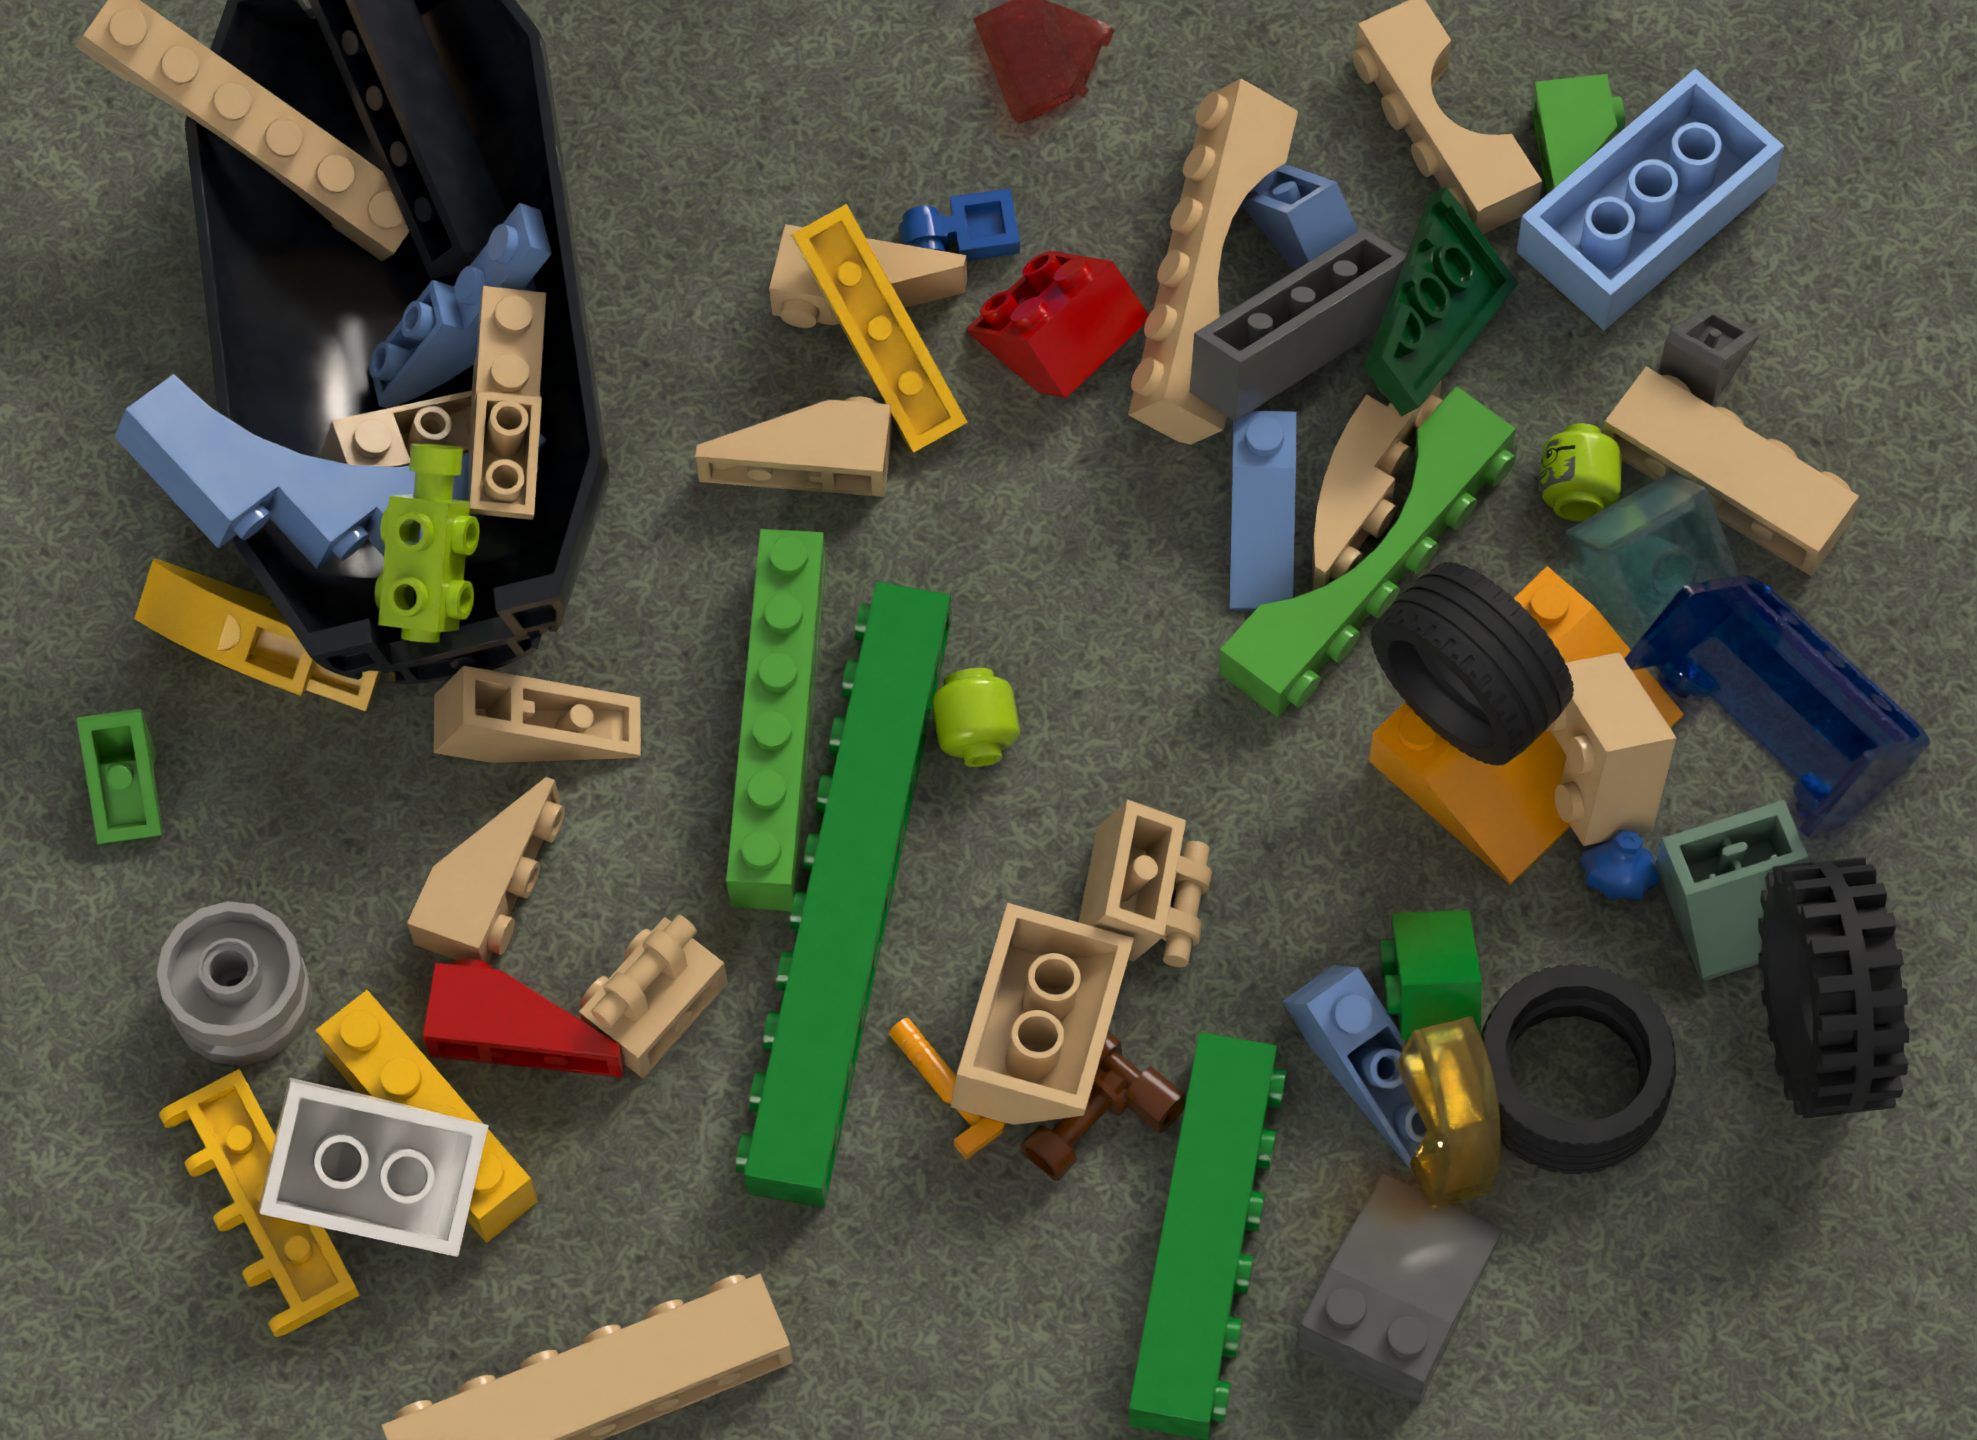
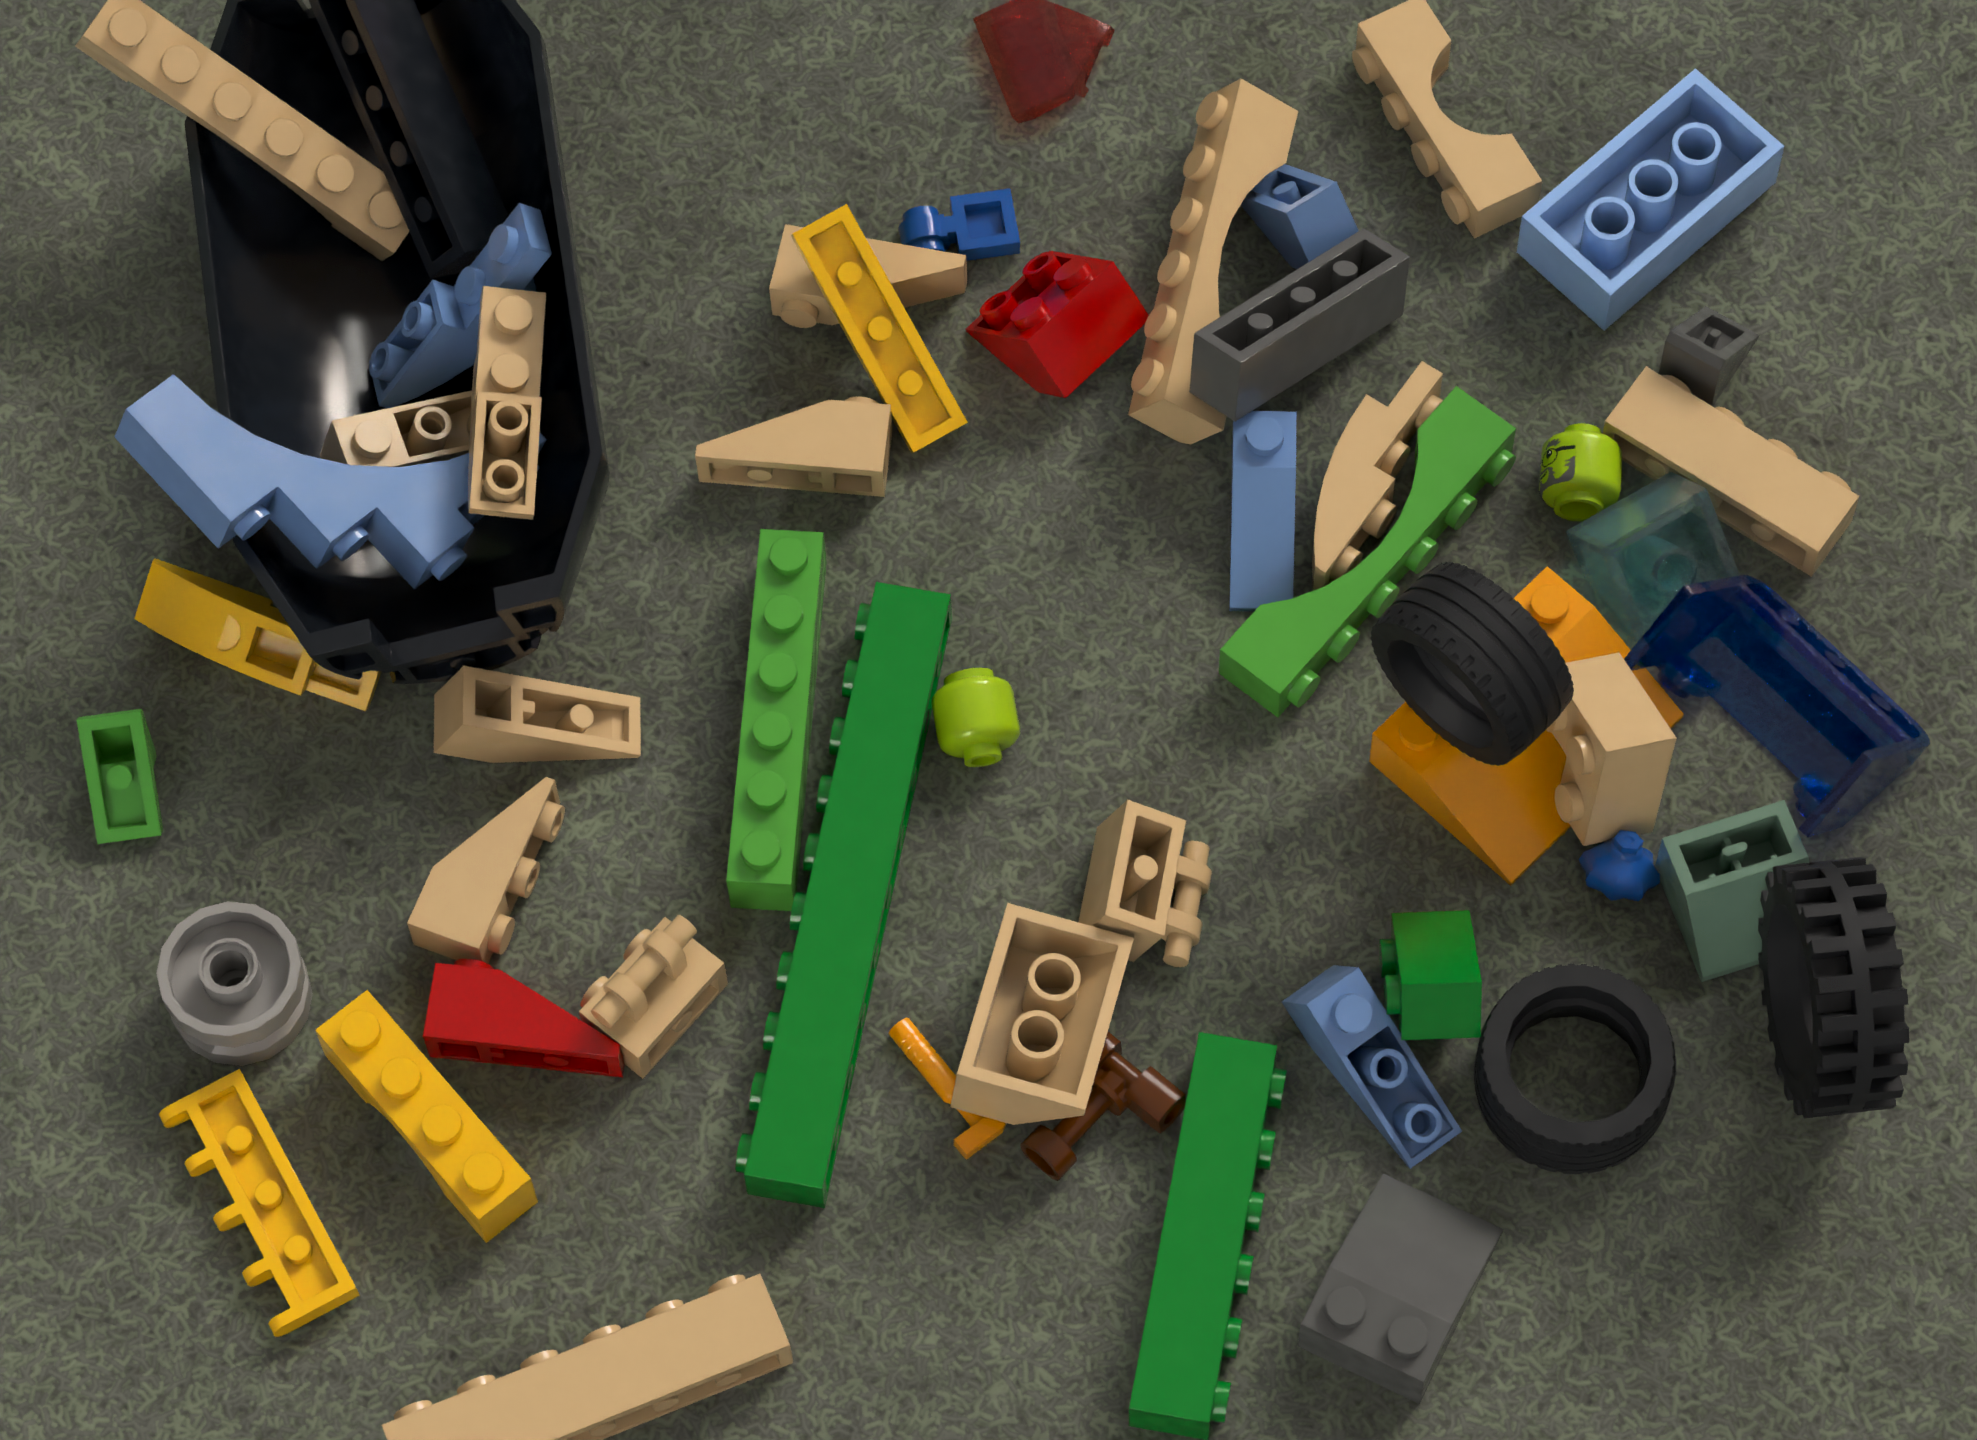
(372, 1167): white slope -> none
(435, 562): lime brick -> none
(1438, 304): dark green wing -> none
(1458, 1103): clear yellow brick -> none
(1573, 123): bright green slope -> none

